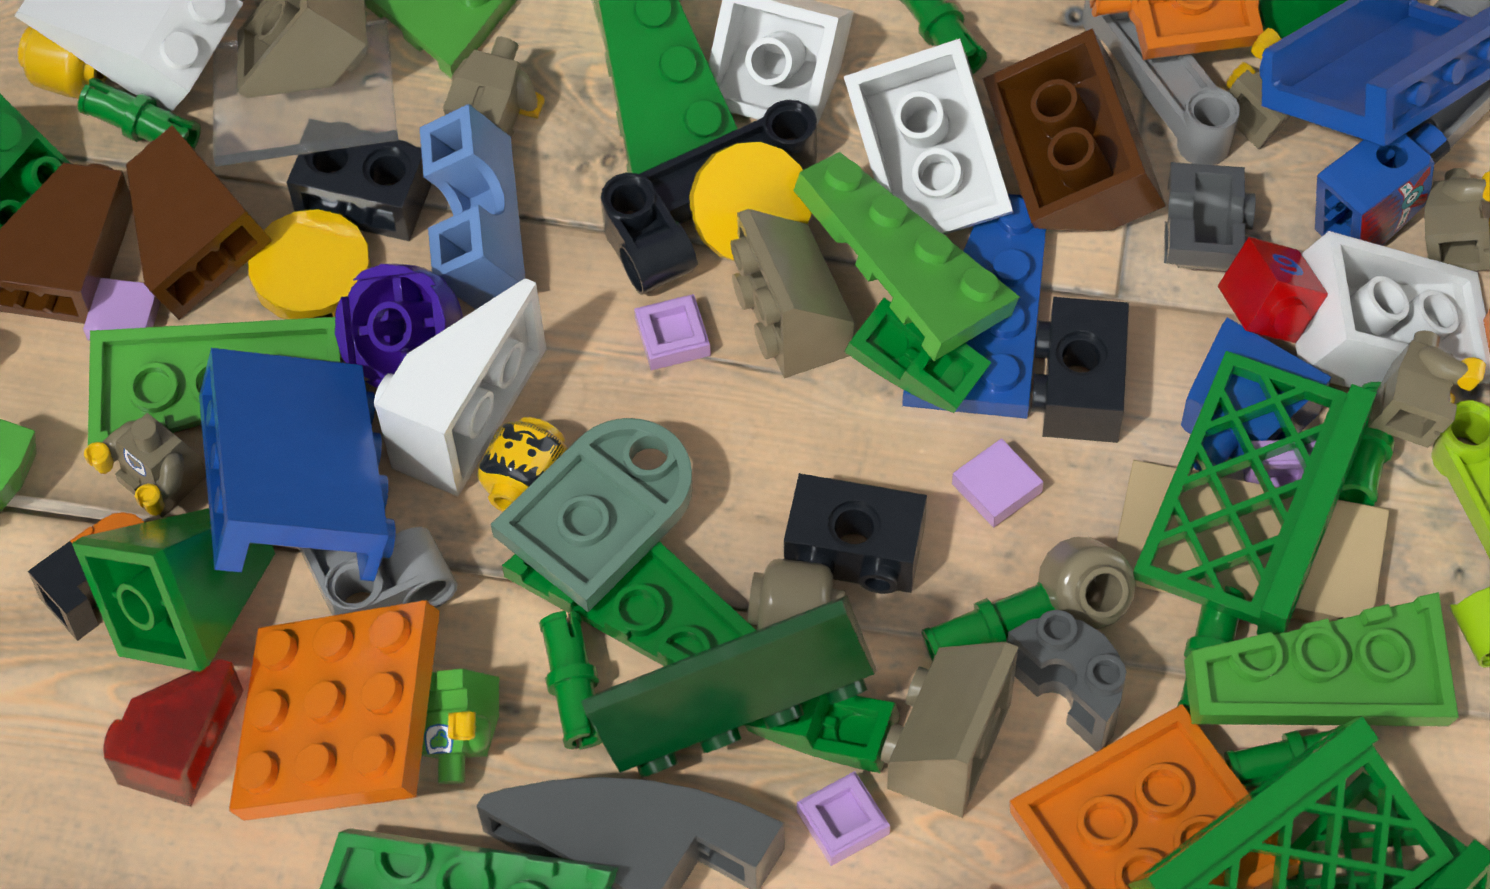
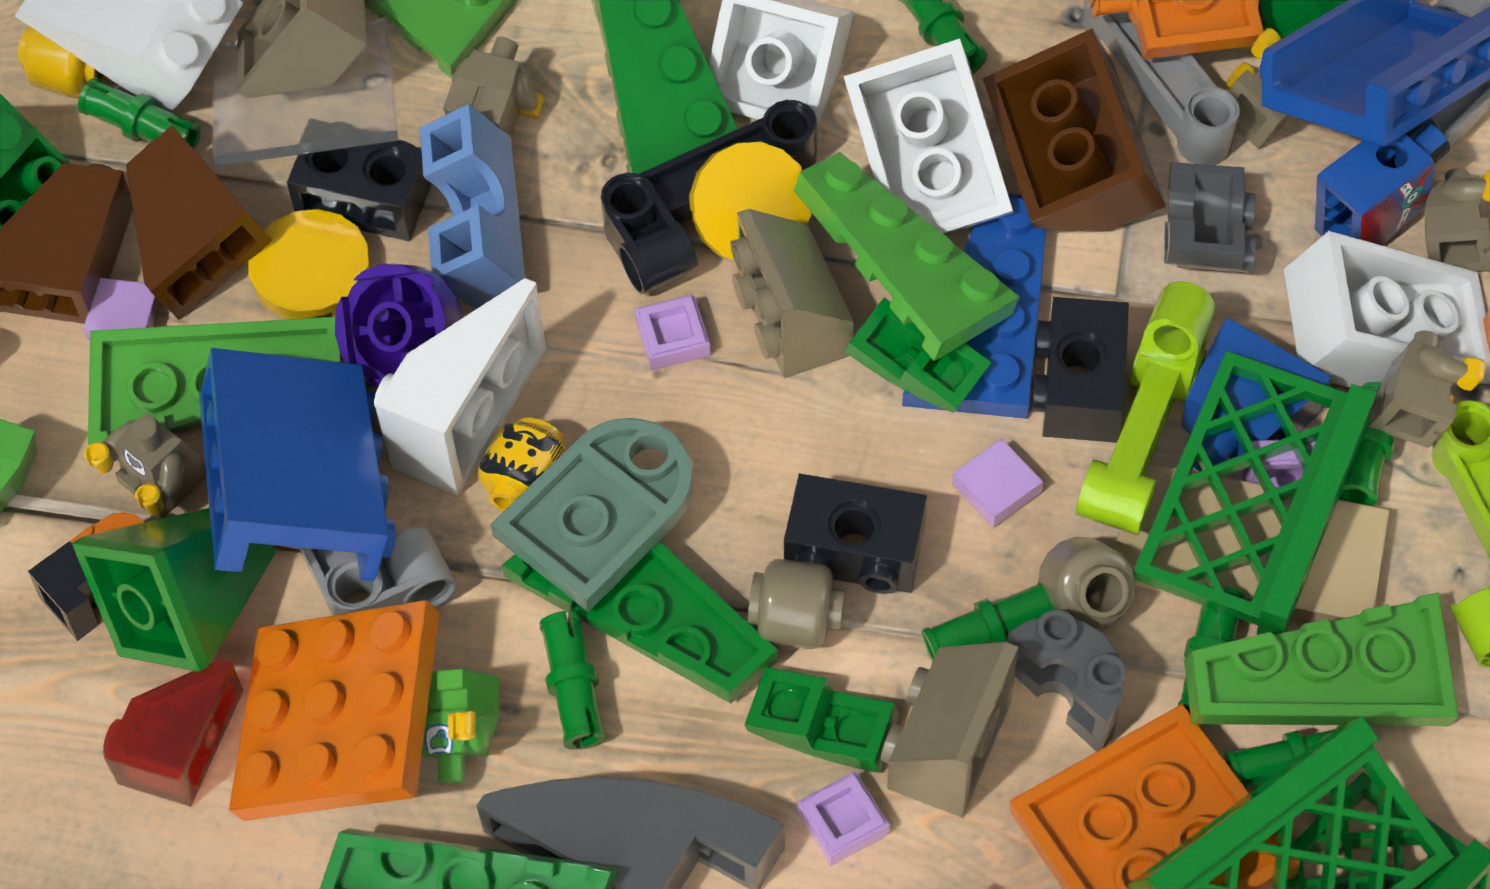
(731, 686): dark green slope -> none
(1164, 372): none -> lime piece
(1272, 290): red brick -> none

